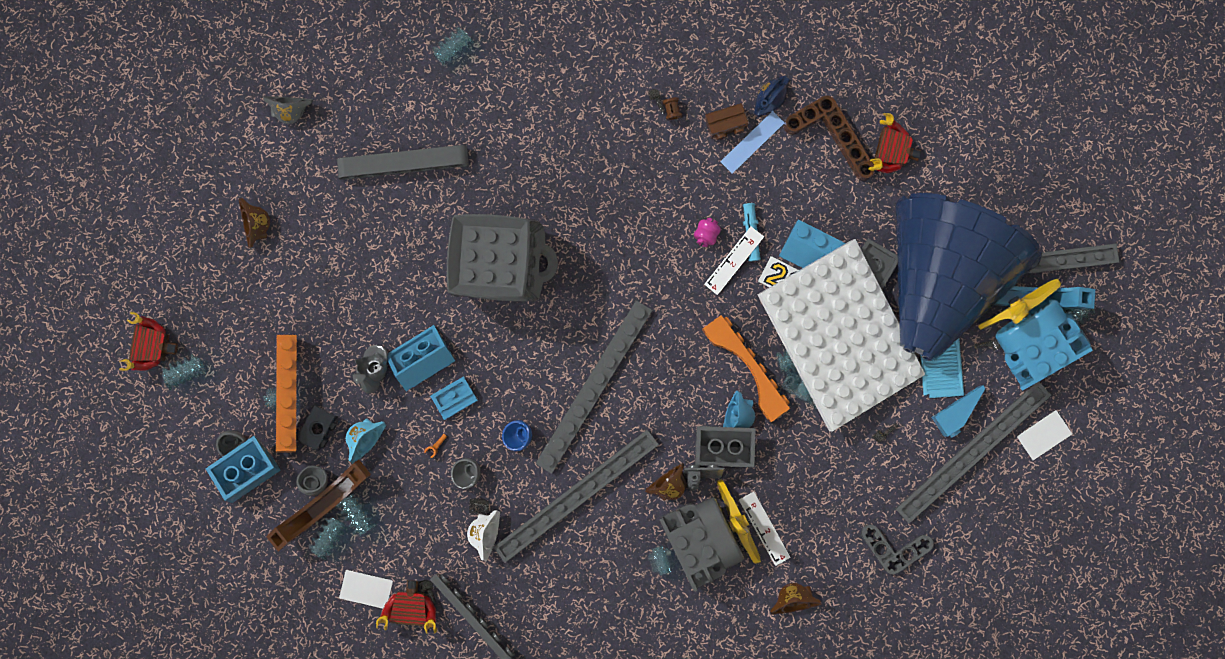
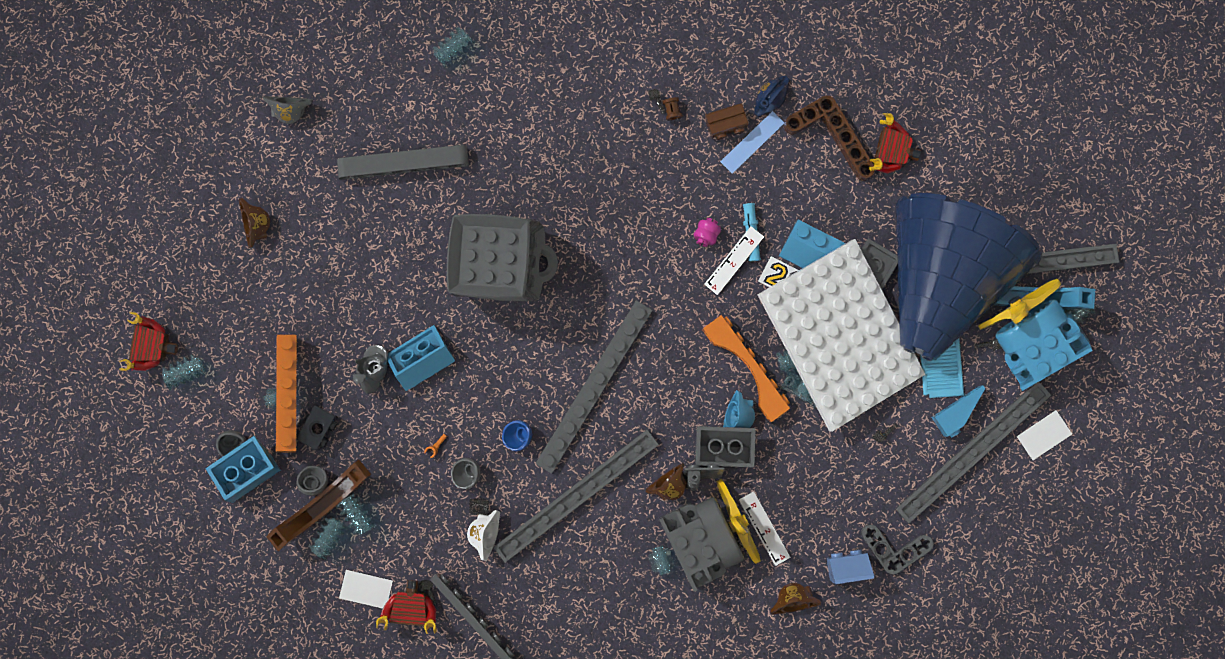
(362, 438): medium azure hat -> none
(454, 398): dark azure plate -> none
(849, 567): none -> medium blue slope

